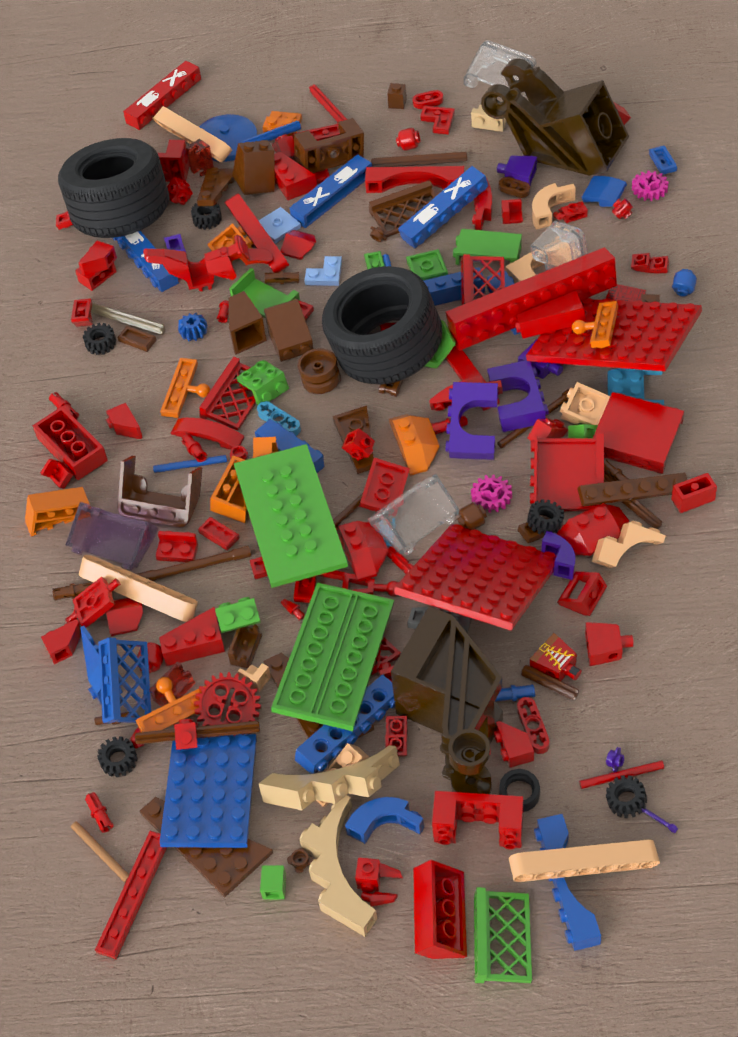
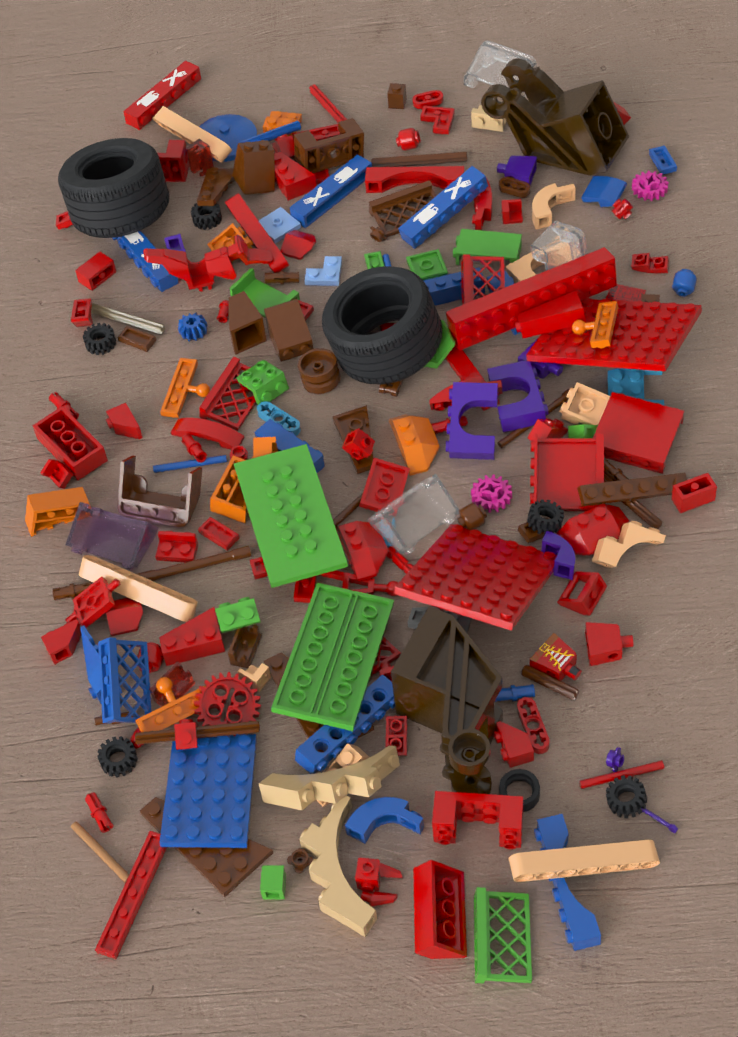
(98, 258): red slope -> none
(179, 191): red brick -> none
(293, 609): red bar -> none
(571, 212): red piece -> none

